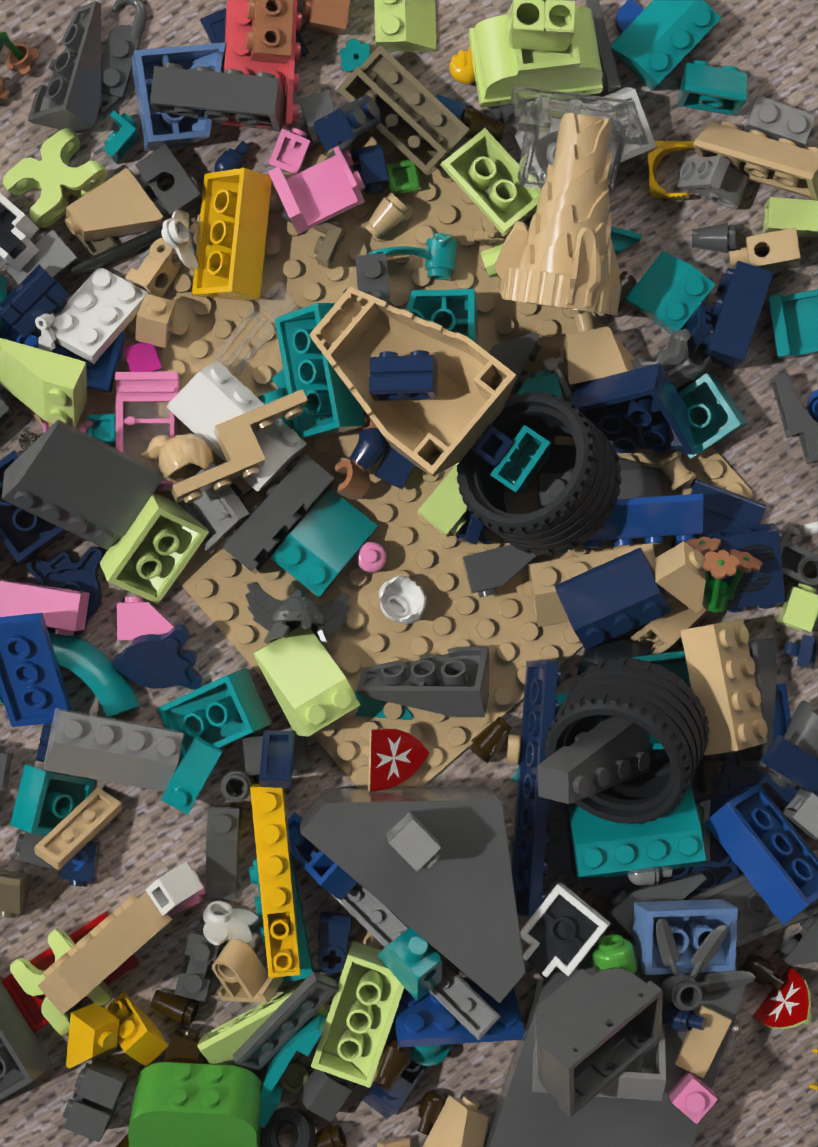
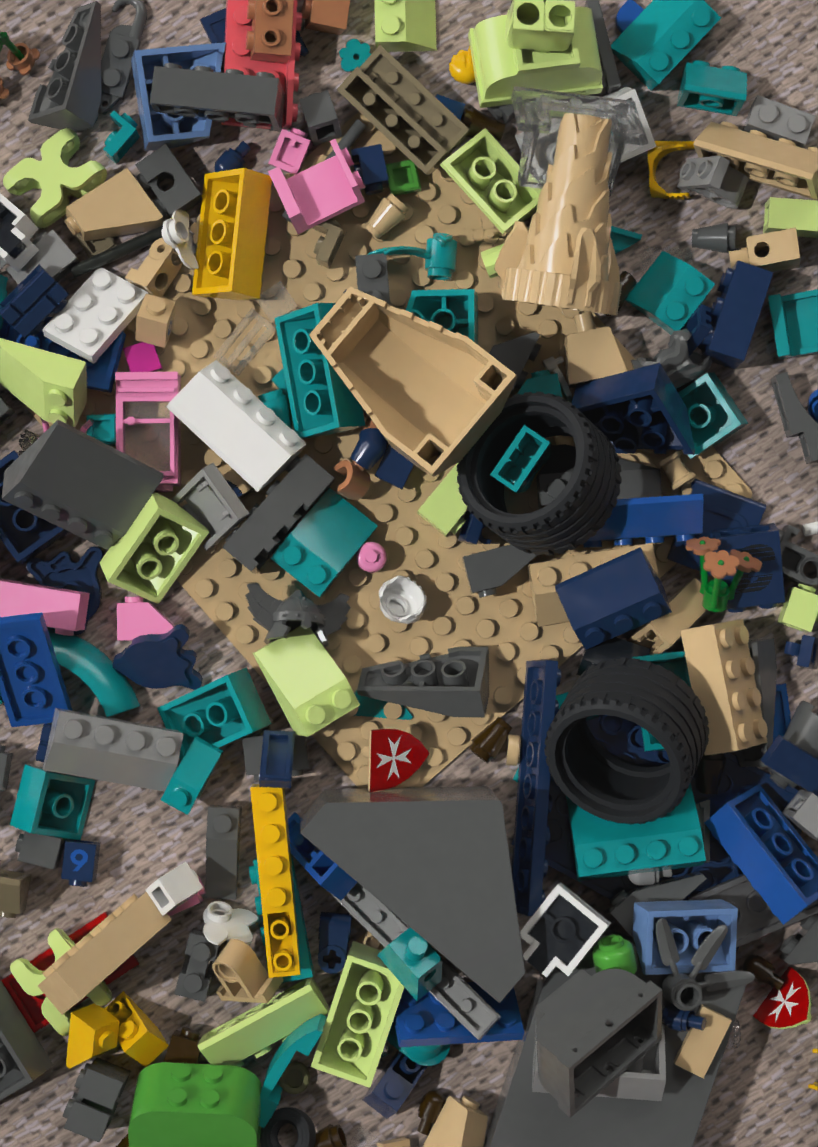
(47, 337): white piece -> none
(78, 828): tan plate -> none
(175, 1007): dark brown cone -> none
(177, 453): tan hair -> none
(230, 792): dark grey cone -> none
(240, 447): tan bracket -> none
(285, 1021): dark grey tile -> none
(324, 1094): dark grey brick -> none
(347, 122): dark blue brick -> none
(392, 1064): dark brown cone -> none
(403, 376): dark blue brick -> none
(414, 842): light grey brick -> none
(492, 445): dark blue slope -> none
(595, 761): dark grey wedge -> none
(682, 574): tan slope -> none
(692, 1097): bright pink brick -> none

